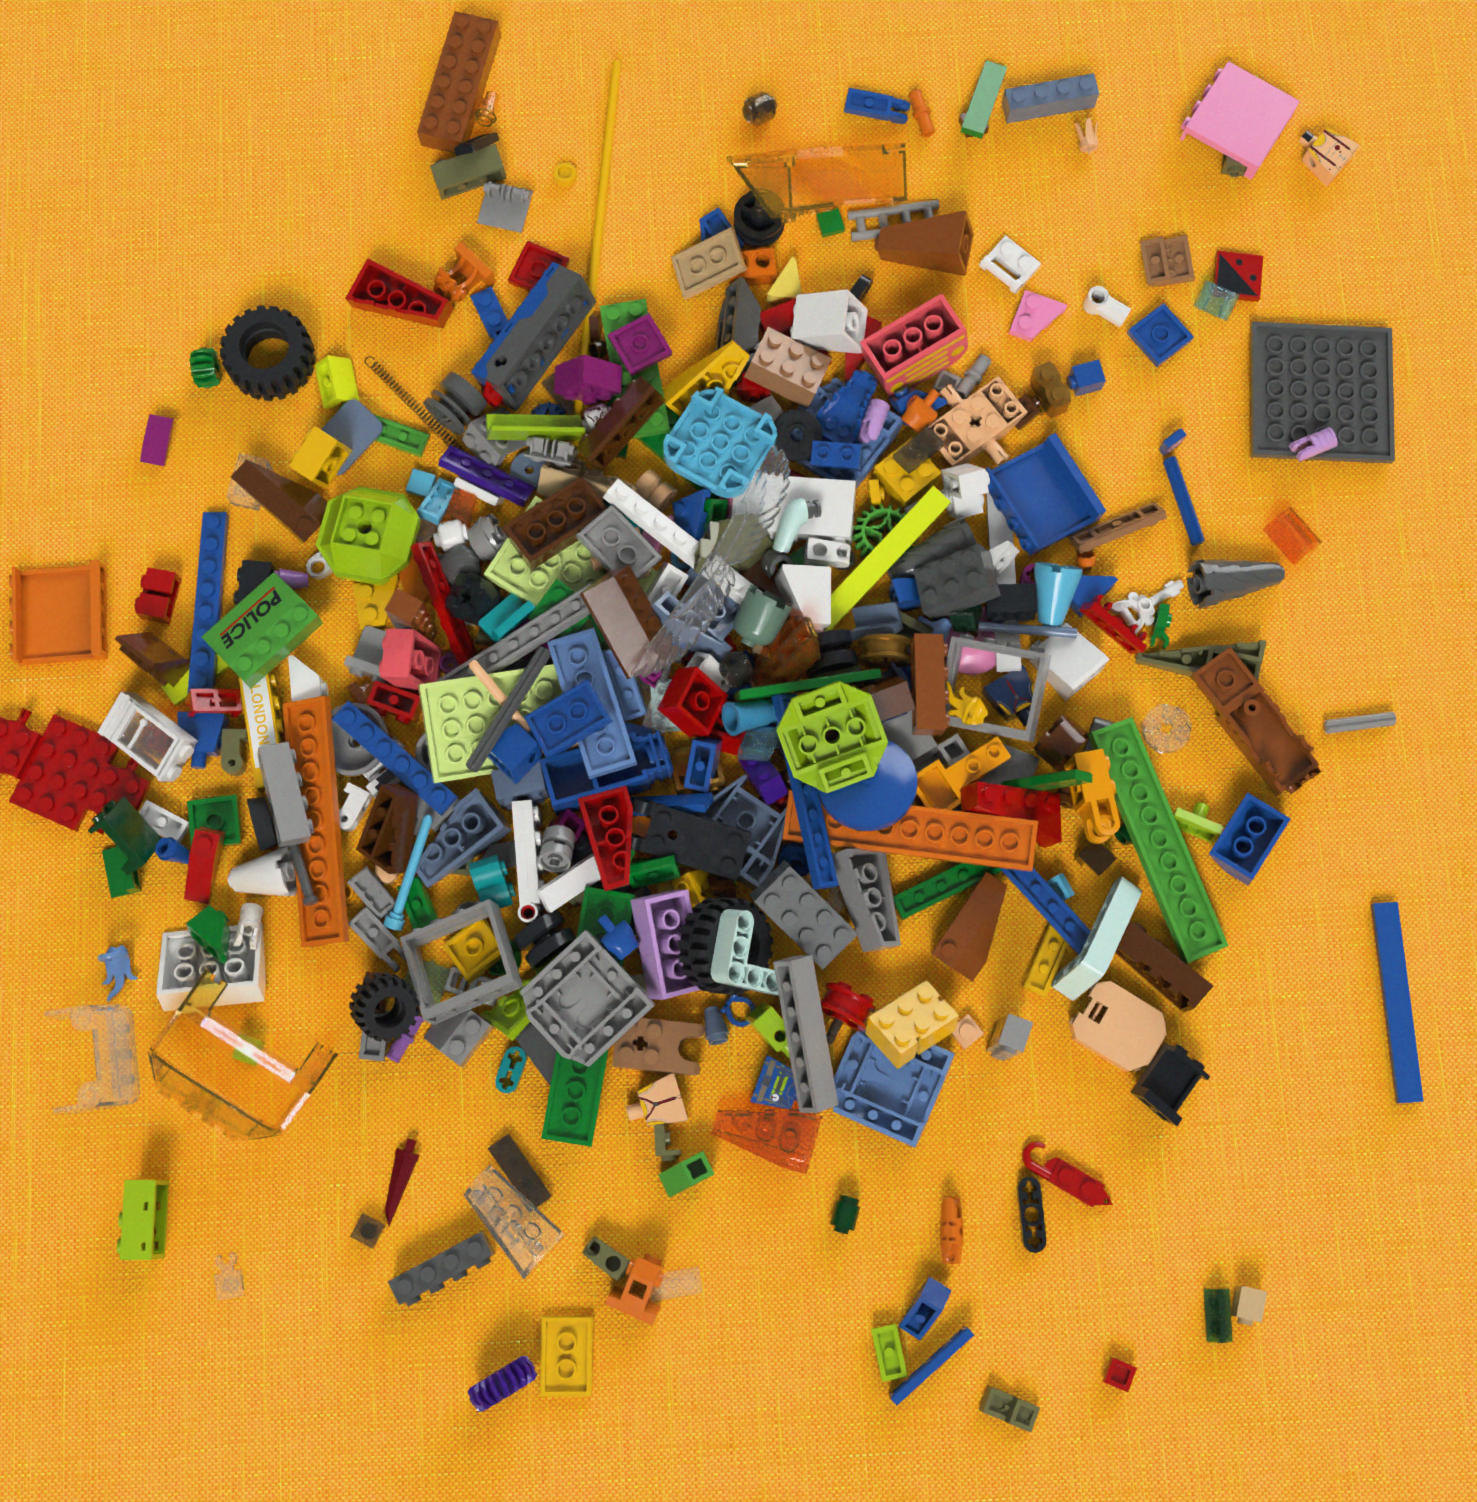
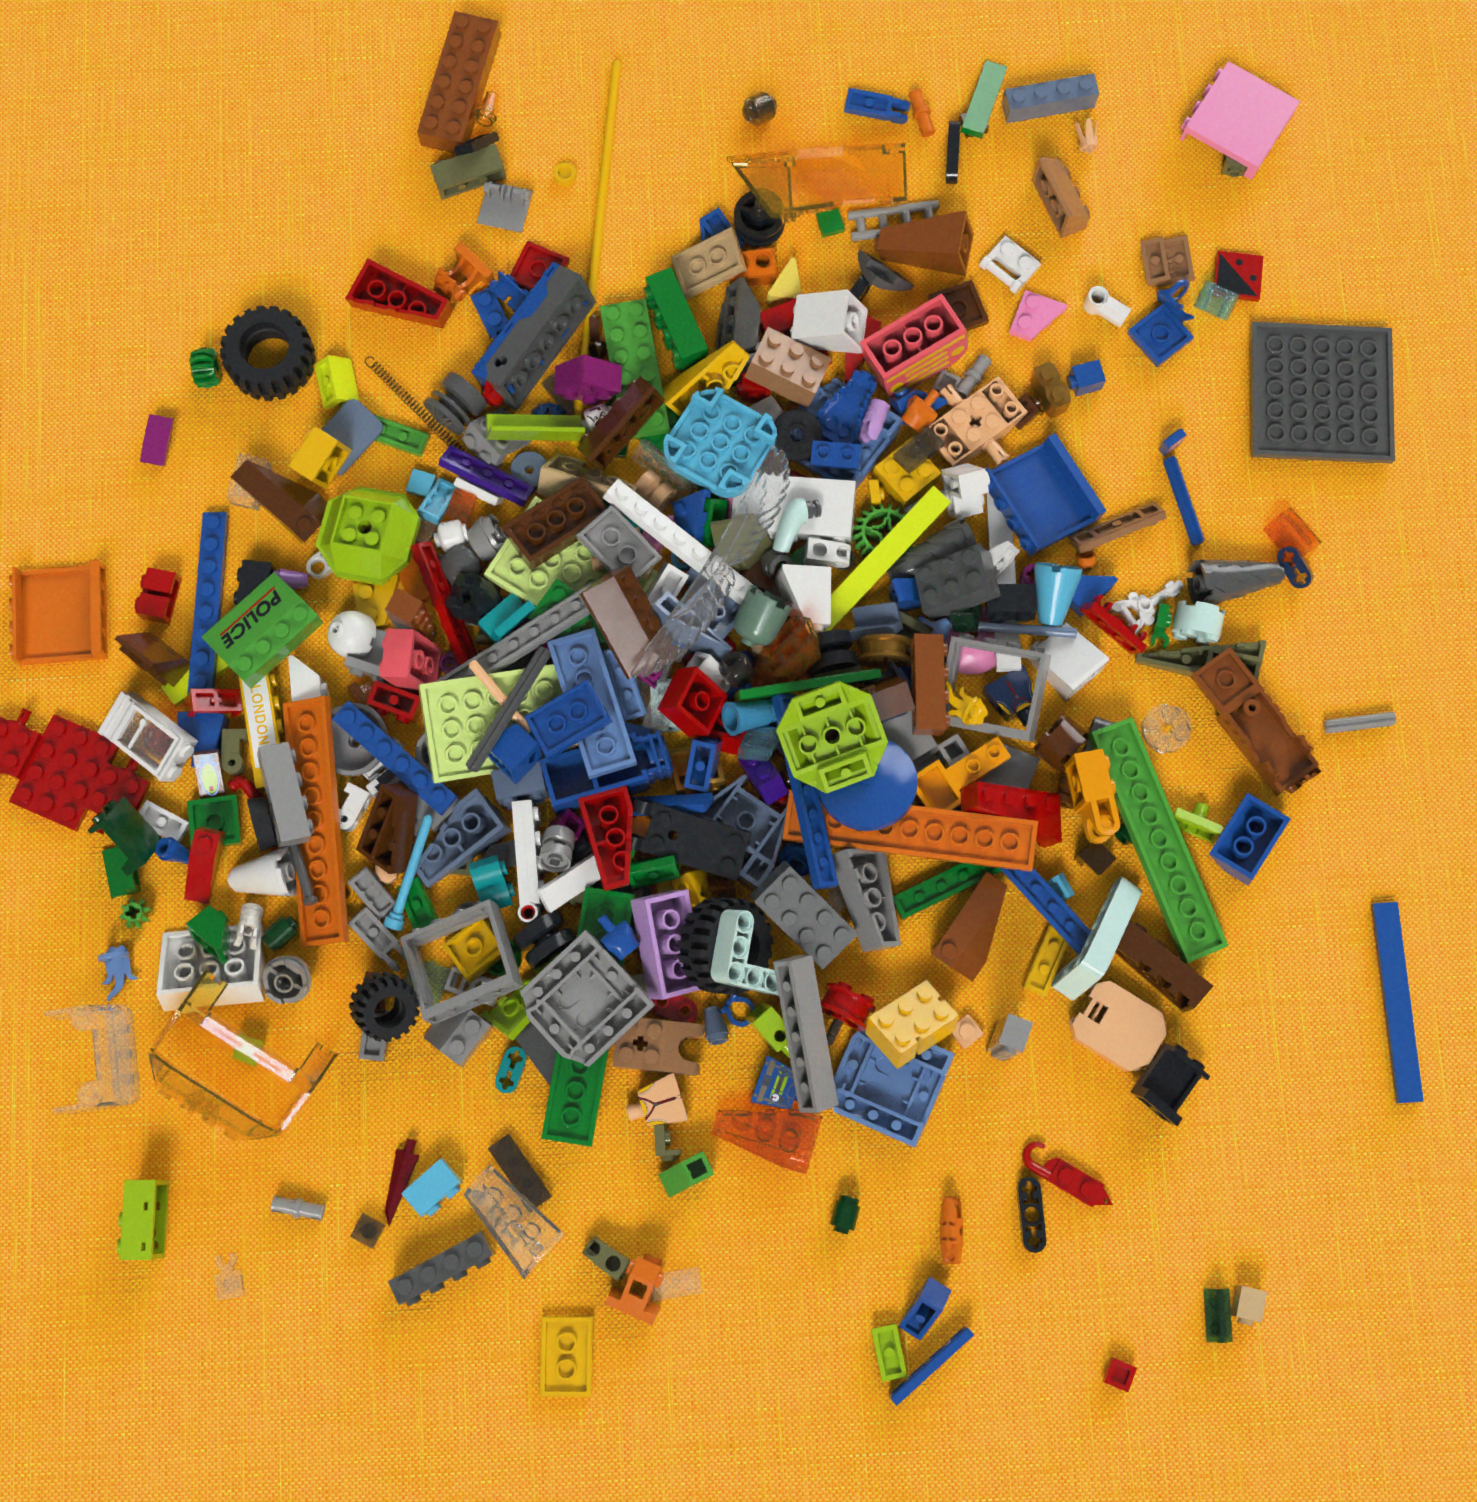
(129, 910): none -> bright green gear
(209, 774): none -> tile
(245, 784): none -> red arm
(280, 932): none -> dark green brick
(286, 979): none -> light grey cone
(297, 1208): none -> light grey pin
(351, 634): none -> white cylinder
(400, 1046): medium lavender pin -> none
(432, 1188): none -> medium azure brick
(502, 1383): dark purple gear -> none
(507, 287): none -> blue hinge
(541, 450): light grey hinge -> none
(640, 344): magenta plate -> none
(651, 458): none -> clear plate
(673, 1008): none -> red plate
(674, 319): none -> green brick
(705, 546): slope -> none
(881, 275): none -> dark grey brick
(953, 152): none -> black beam
(965, 303): none -> reddish brown plate
(1009, 1408): olive slope -> none
(1051, 780): green tile -> none
(1060, 196): none -> medium nougat slope
(1165, 296): none -> blue piece
(1198, 622): none -> light aqua brick
(1300, 564): none -> dark blue beam
(1314, 444): lavender hinge -> none
(1327, 153): light nougat torso -> none

